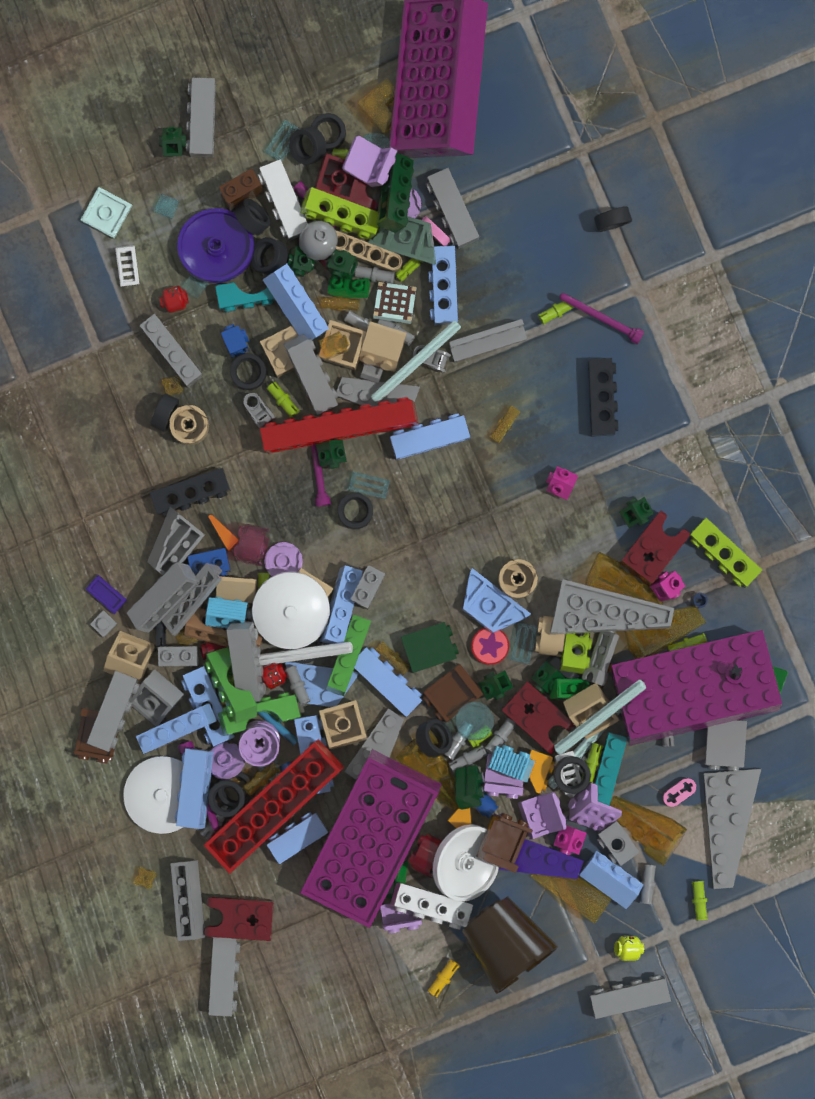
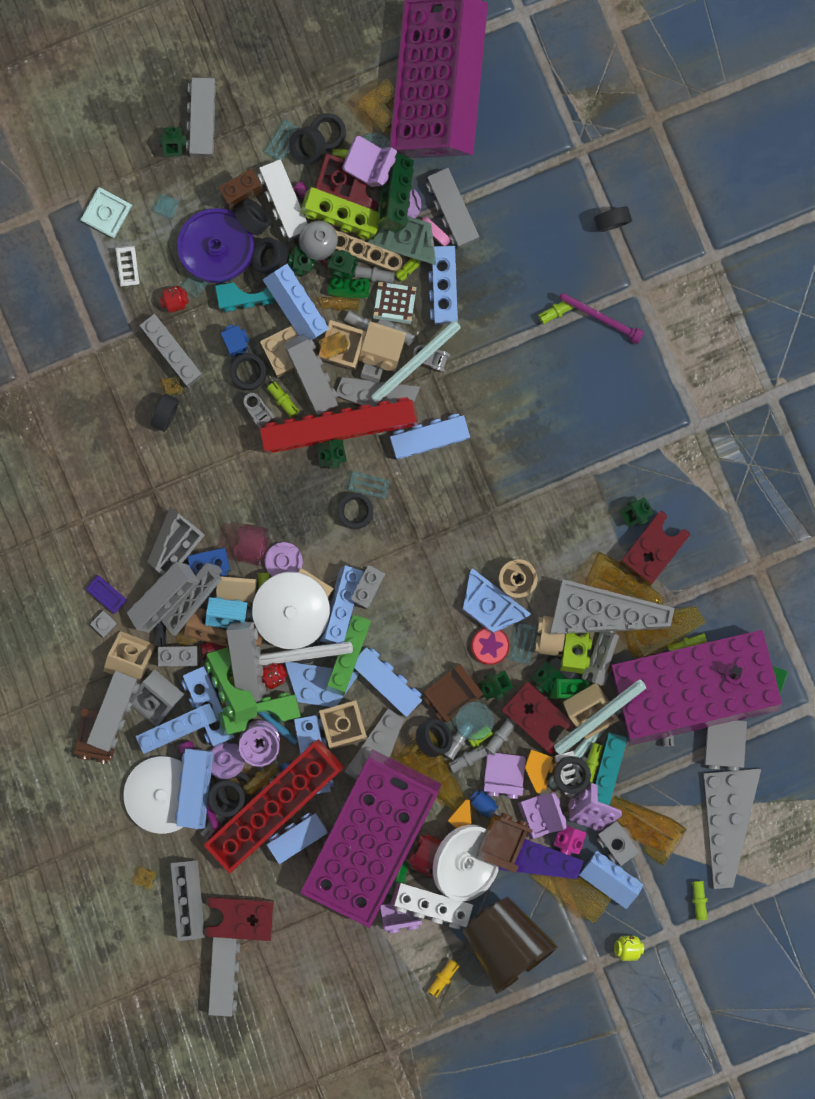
(160, 496): black brick -> none
(187, 414): tan brick -> none
(226, 536): orange slope -> none
(297, 685): light grey pin -> none
(321, 498): magenta piece -> none
(392, 658): clear yellow pin -> none
(429, 647): dark green panel -> none
(468, 787): dark green brick -> none
(487, 340): light grey fence -> none
(505, 424): clear yellow pin -> none
(511, 764): medium azure brick -> none
(561, 482): dark pink brick -> none
(595, 367): black brick -> none
(629, 997): light grey brick -> none
(648, 884): light grey pin -> none
(668, 586): dark pink brick -> none
(676, 788): bright pink beam -> none
(699, 596): dark blue hinge -> none
(750, 568): lime brick -> none

